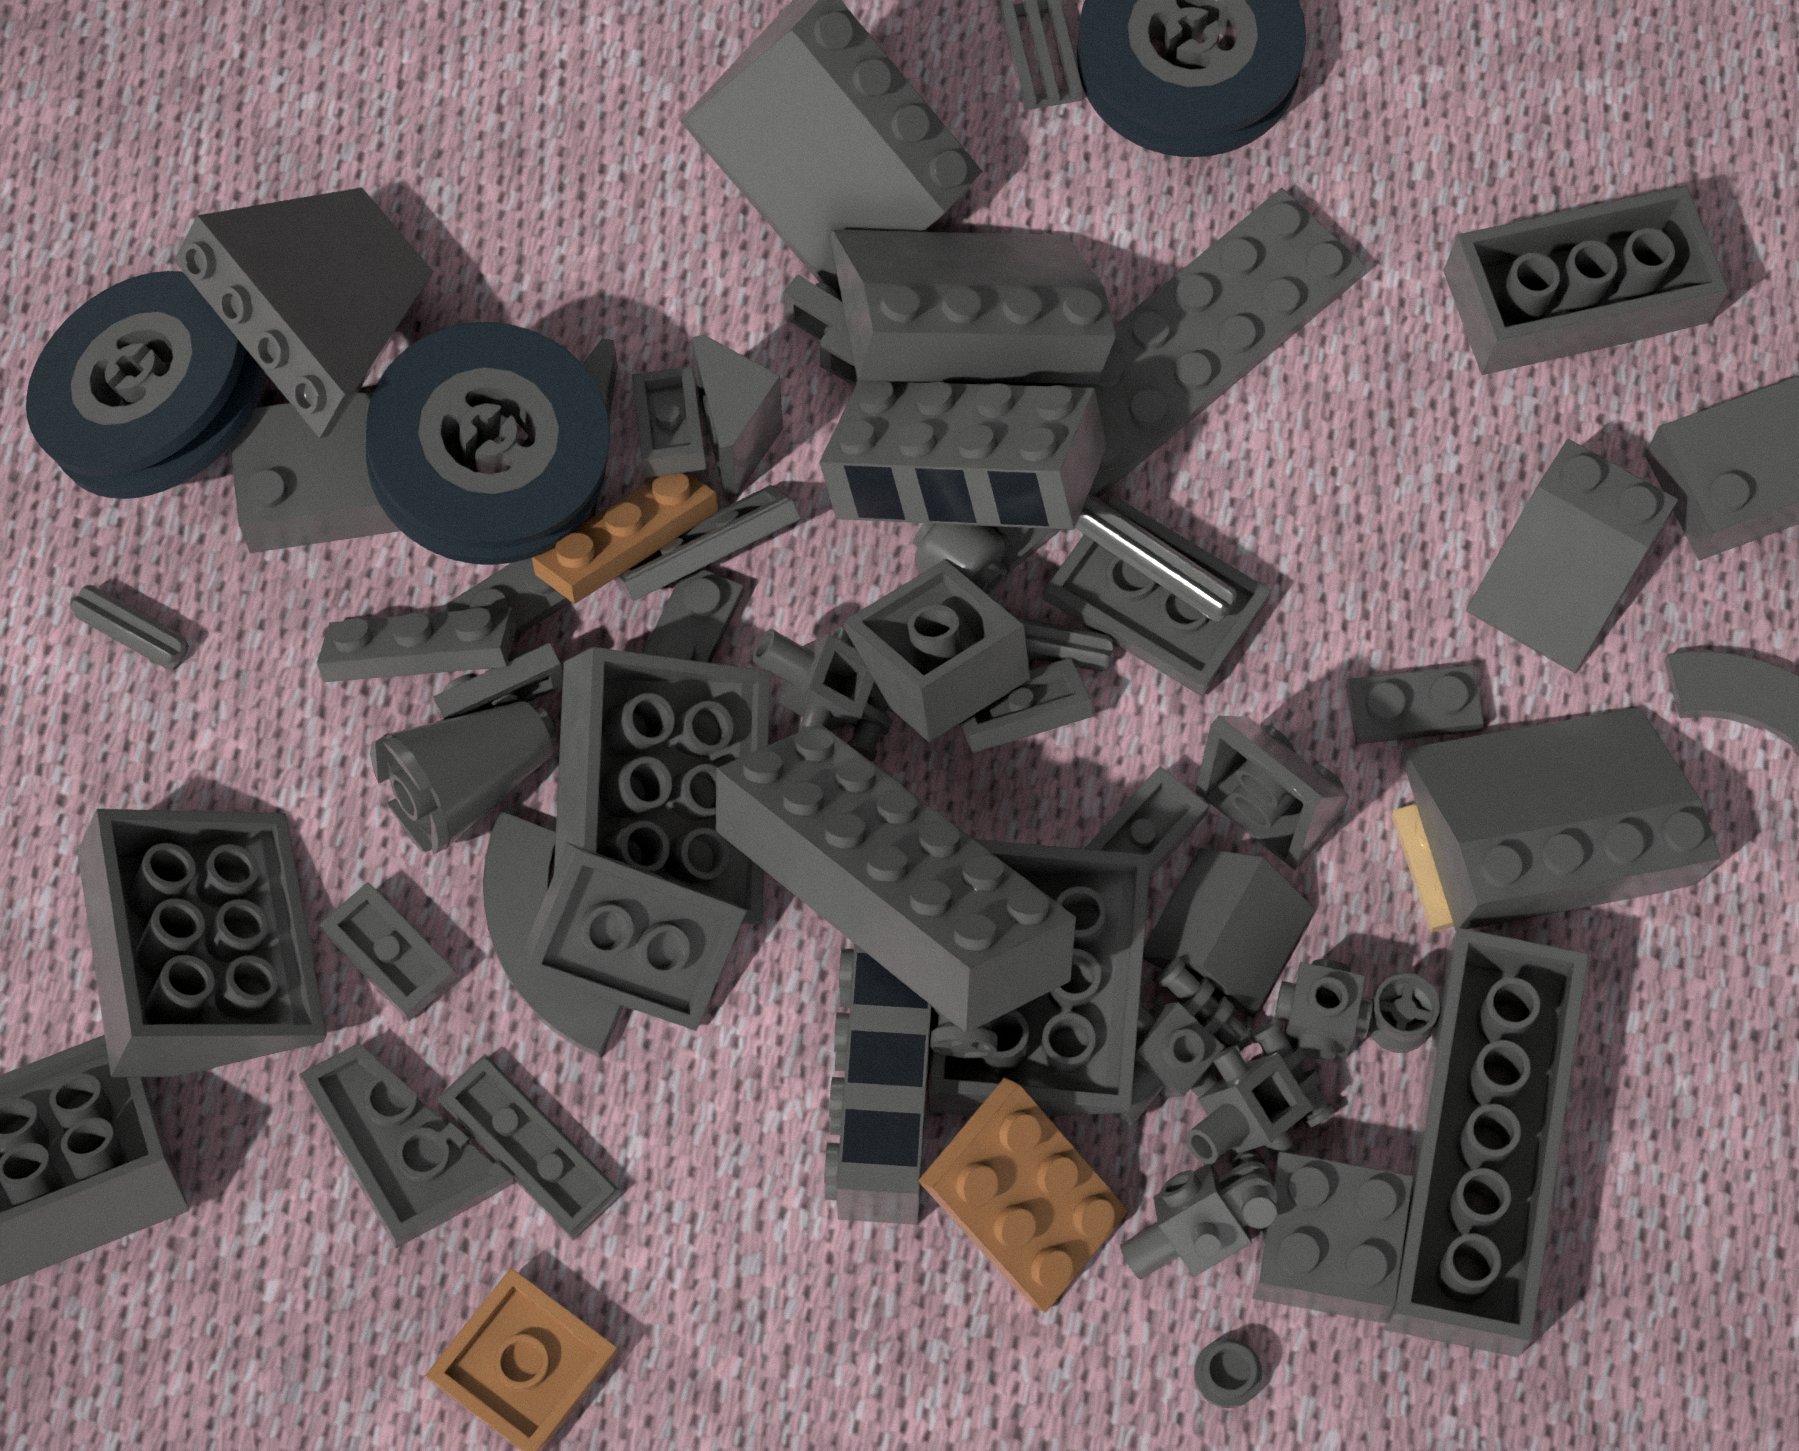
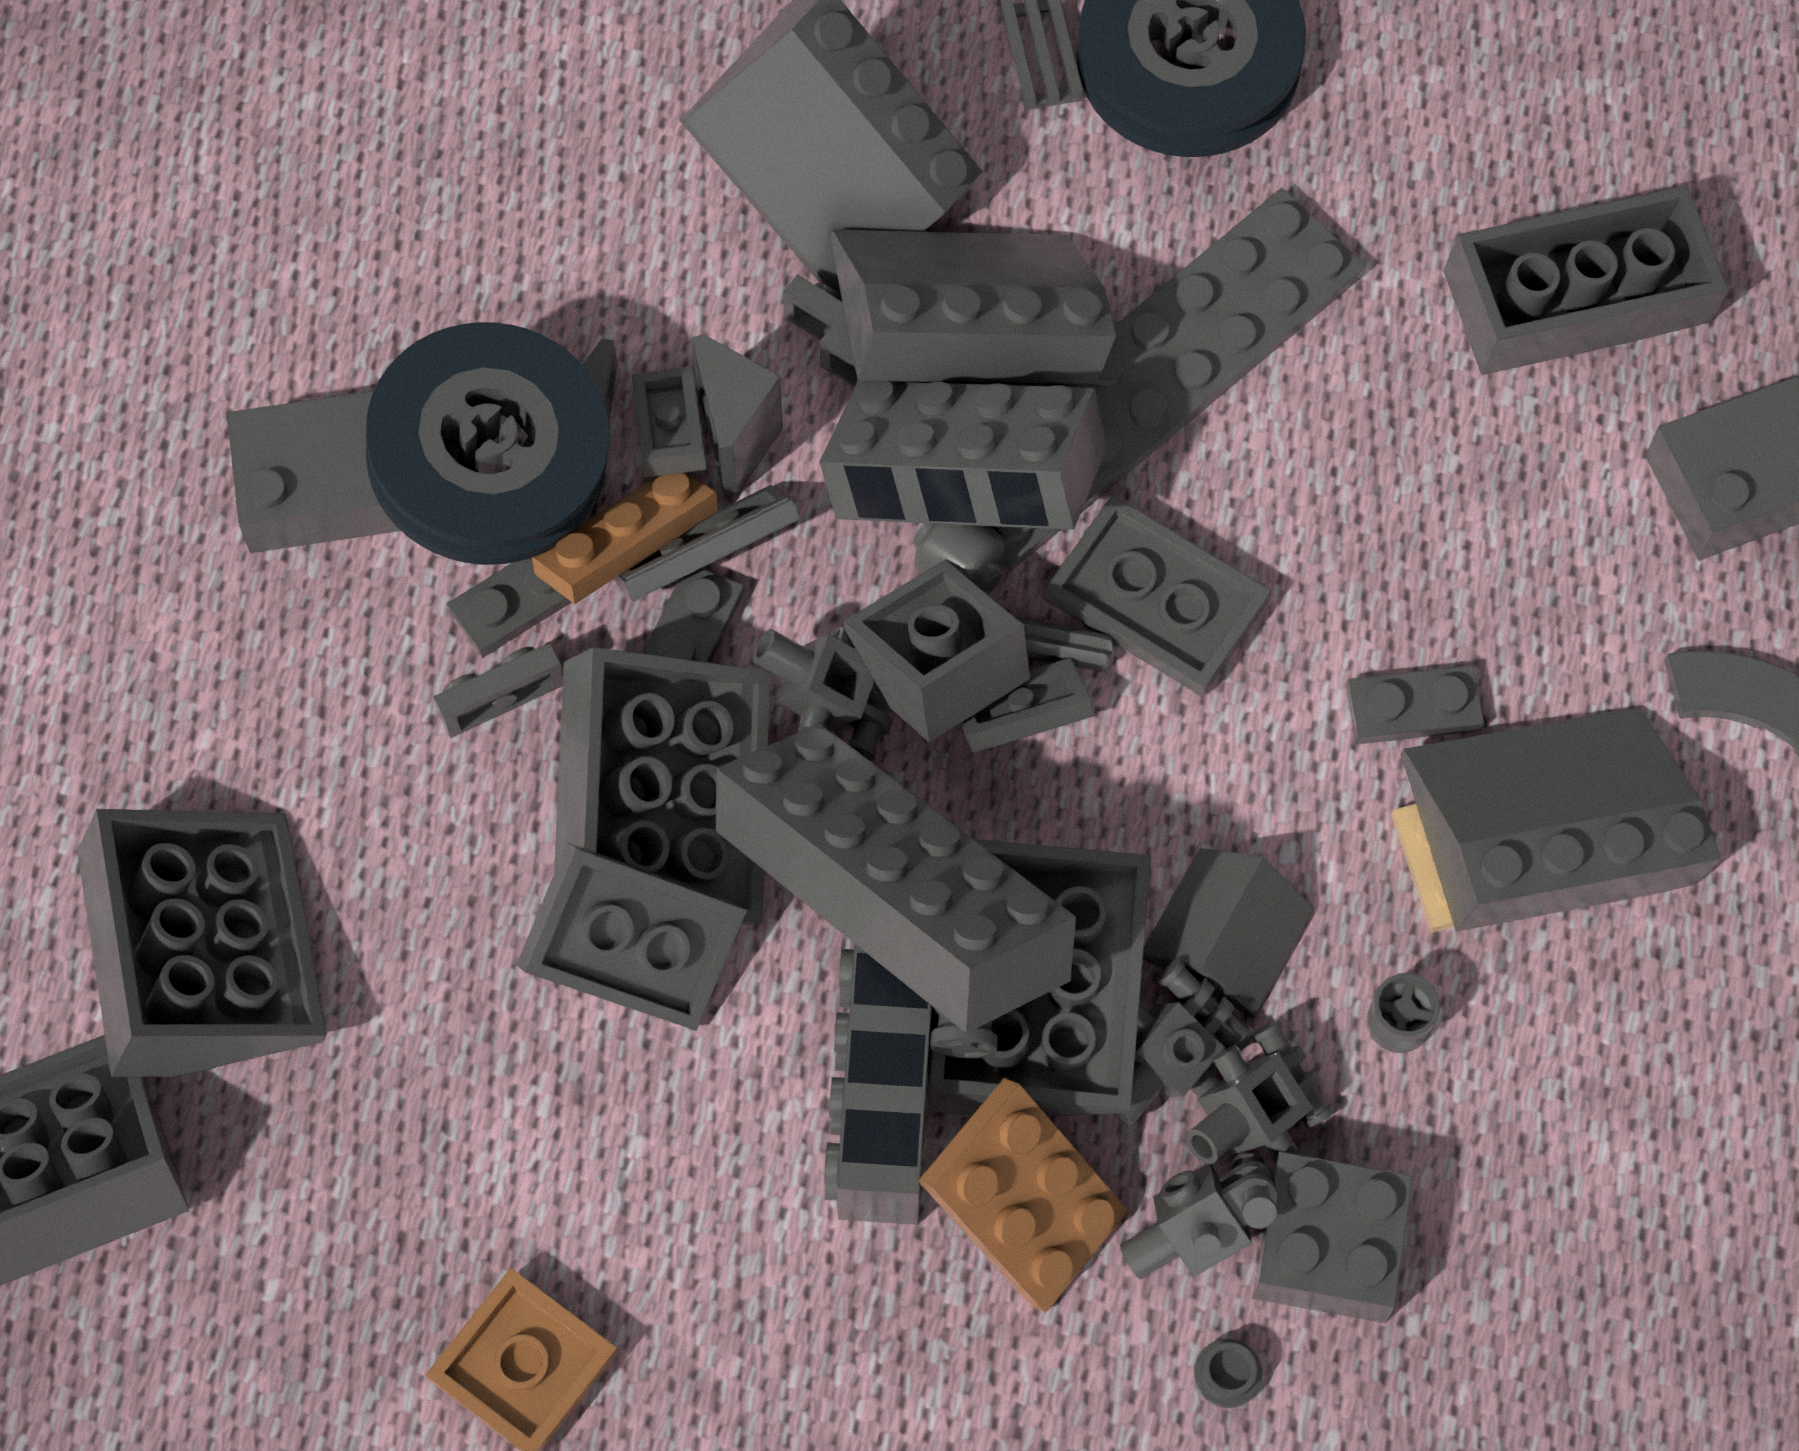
(130, 627): dark grey axle -> none
(173, 416): black wheel -> none
(308, 291): dark grey slope -> none
(388, 951): dark grey plate -> none
(397, 1148): dark grey wing -> none
(417, 644): dark grey plate -> none
(460, 768): dark grey cone -> none
(513, 890): dark grey tile -> none
(529, 1146): dark grey tile -> none
(1153, 820): dark grey plate -> none
(1156, 559): dark grey axle -> none
(1269, 788): dark grey slope -> none
(1319, 1030): dark grey brick -> none
(1489, 1142): dark grey brick -> none
(1572, 555): dark grey slope -> none

